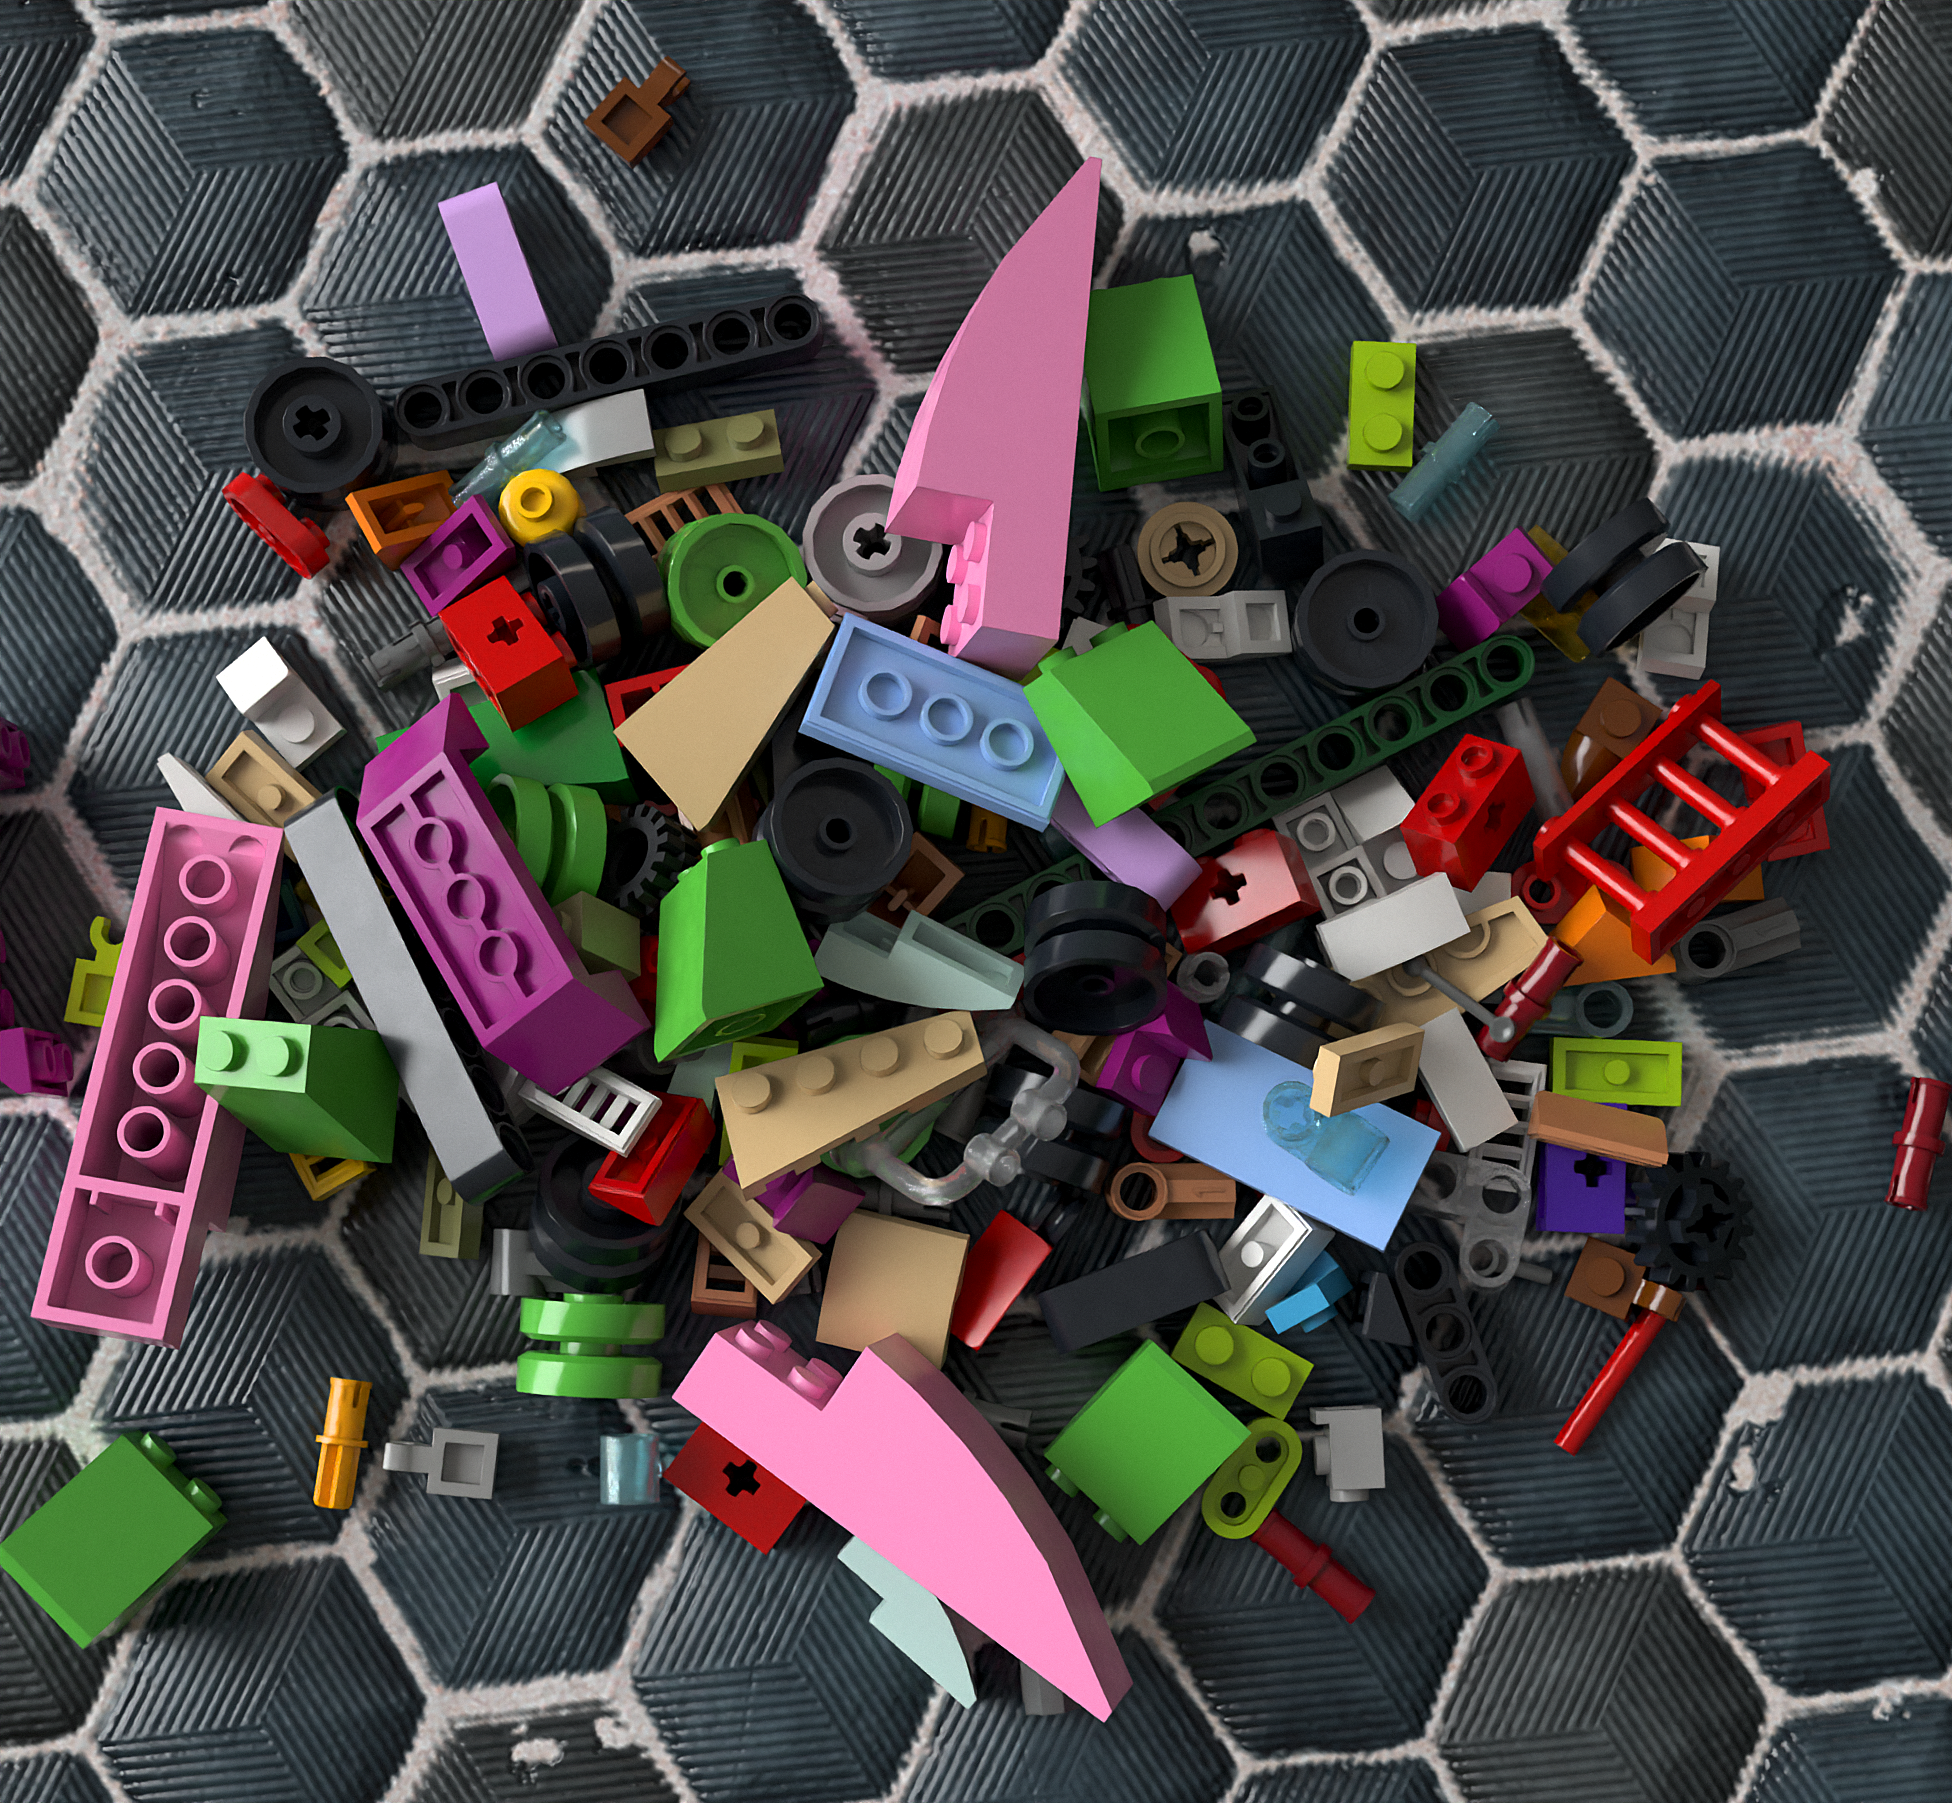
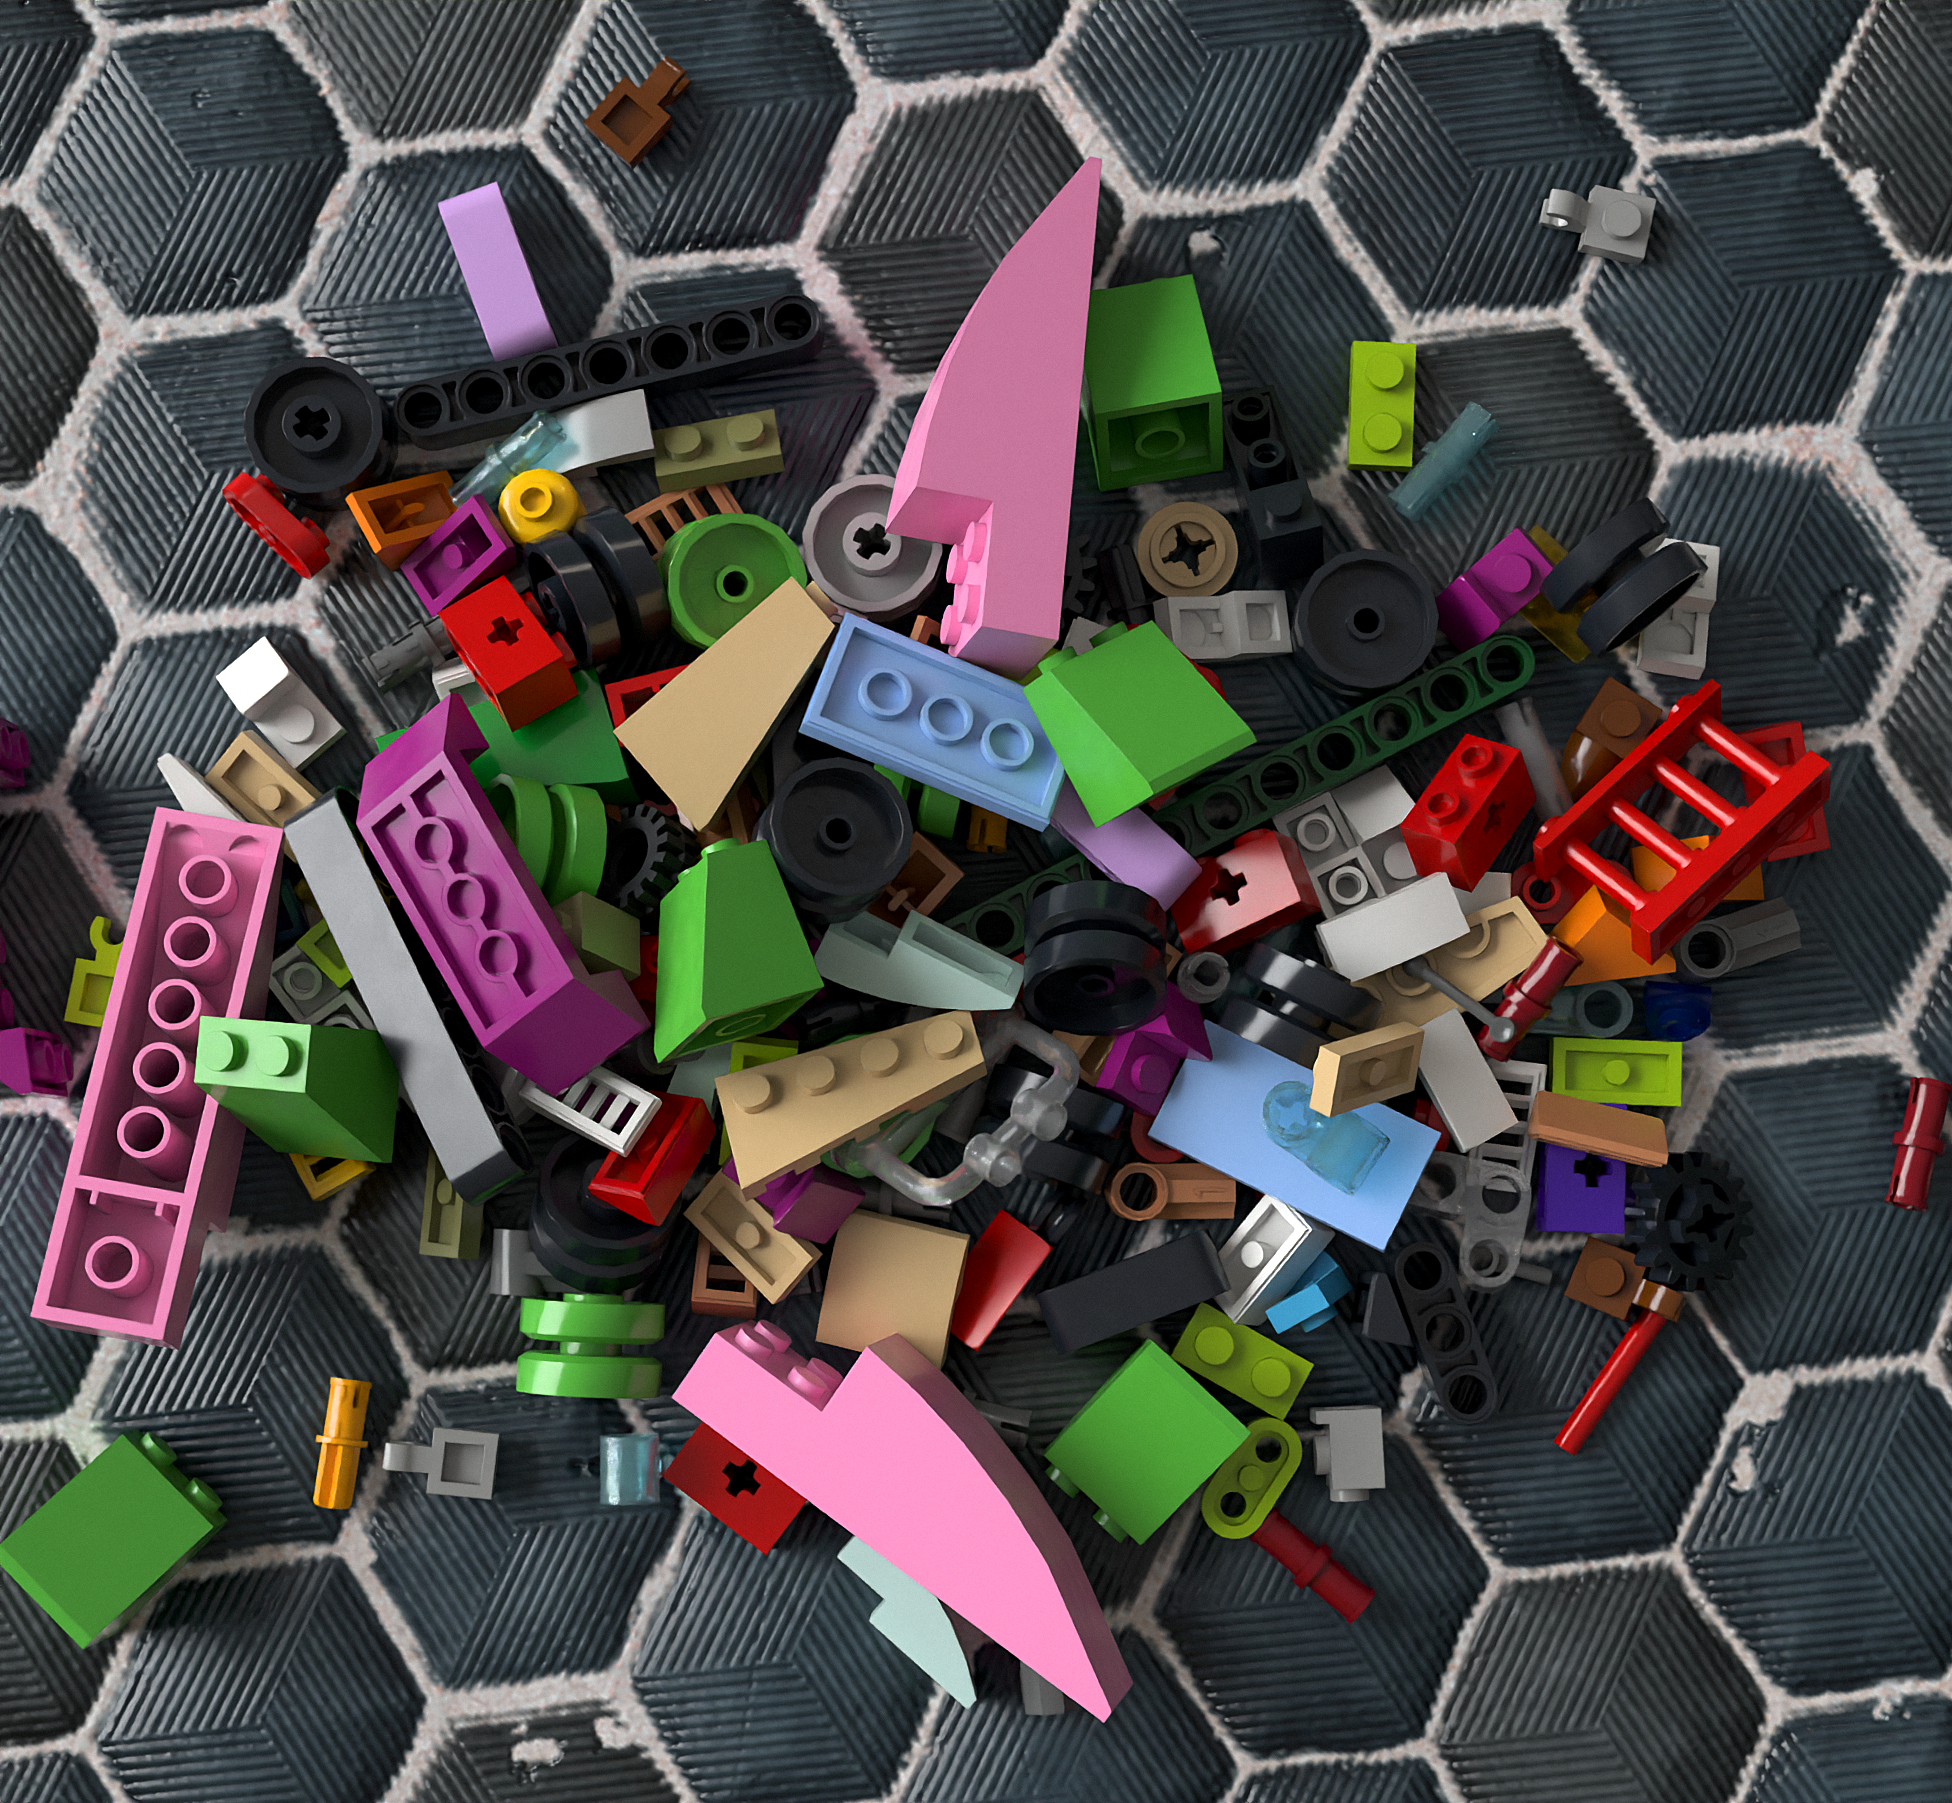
(1610, 222): none -> light grey plate
(1676, 1010): none -> clear blue plate

